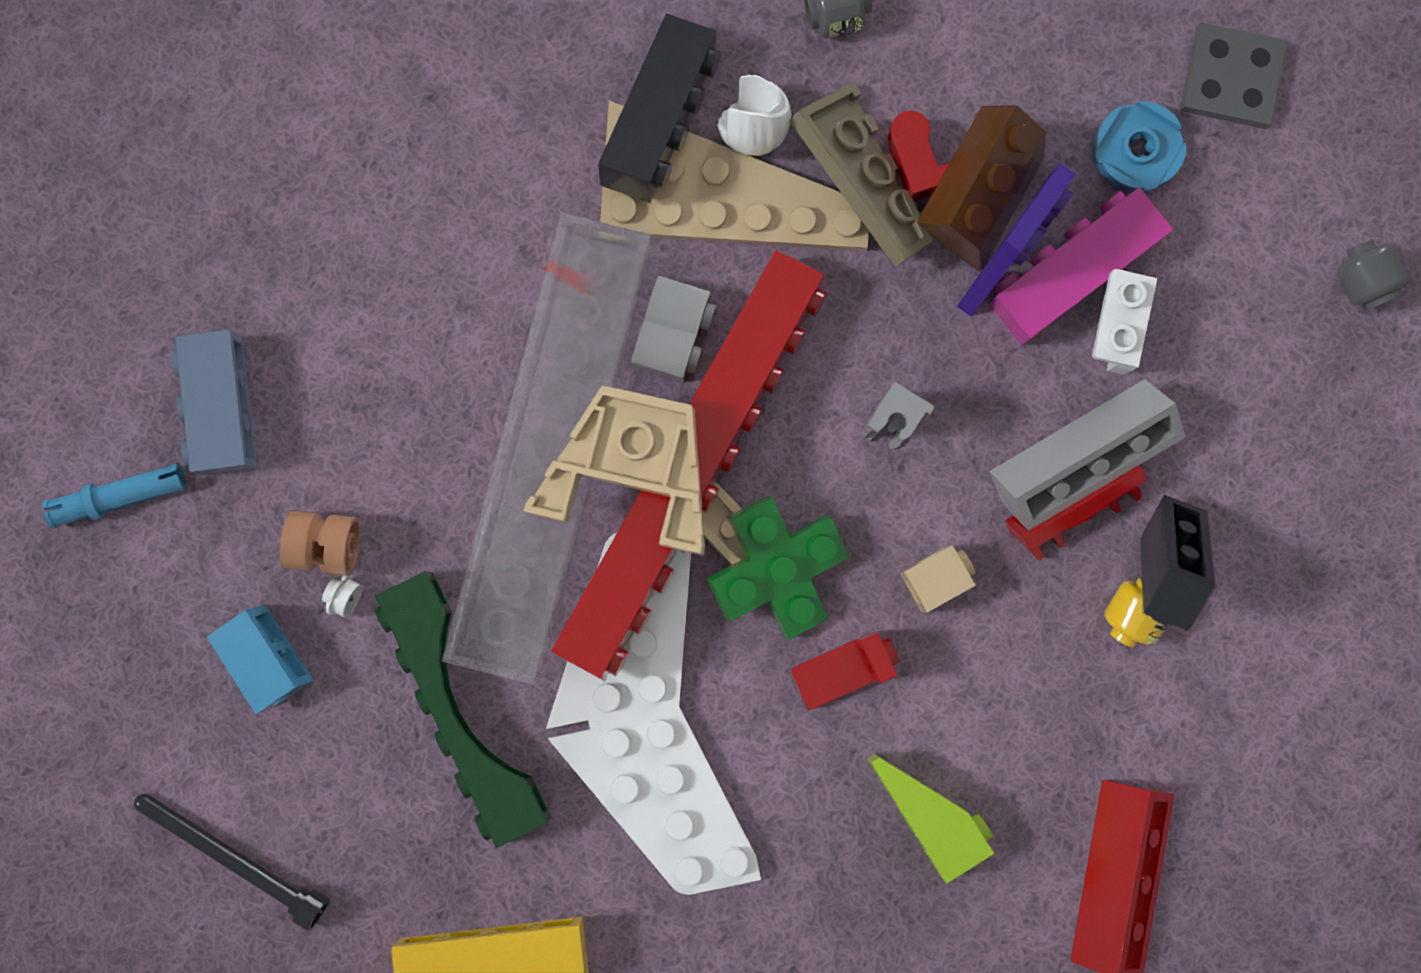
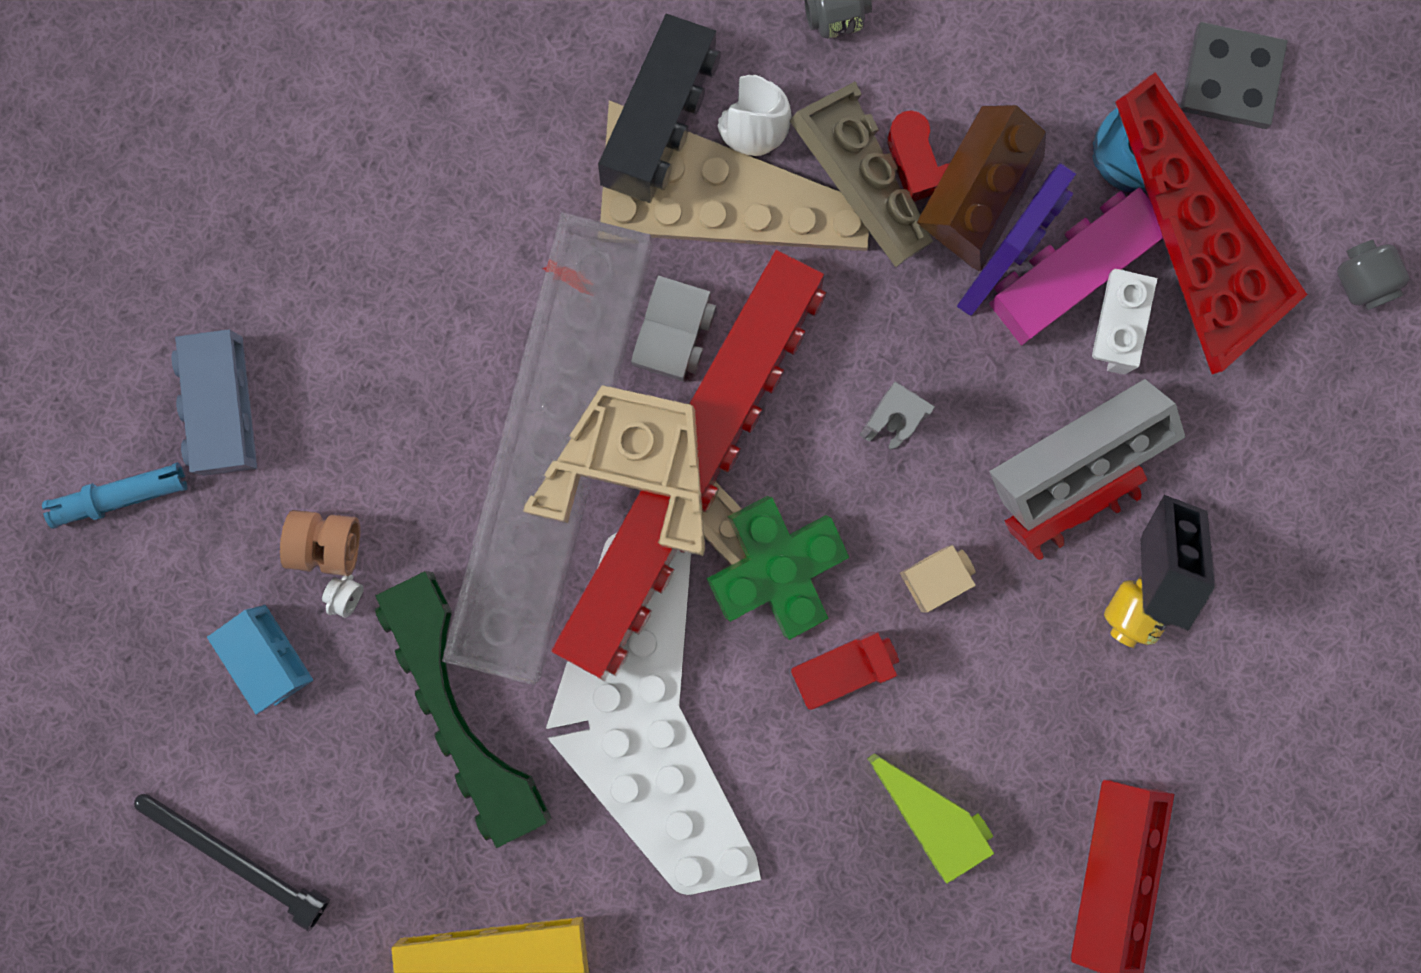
(1218, 249): none -> red wing

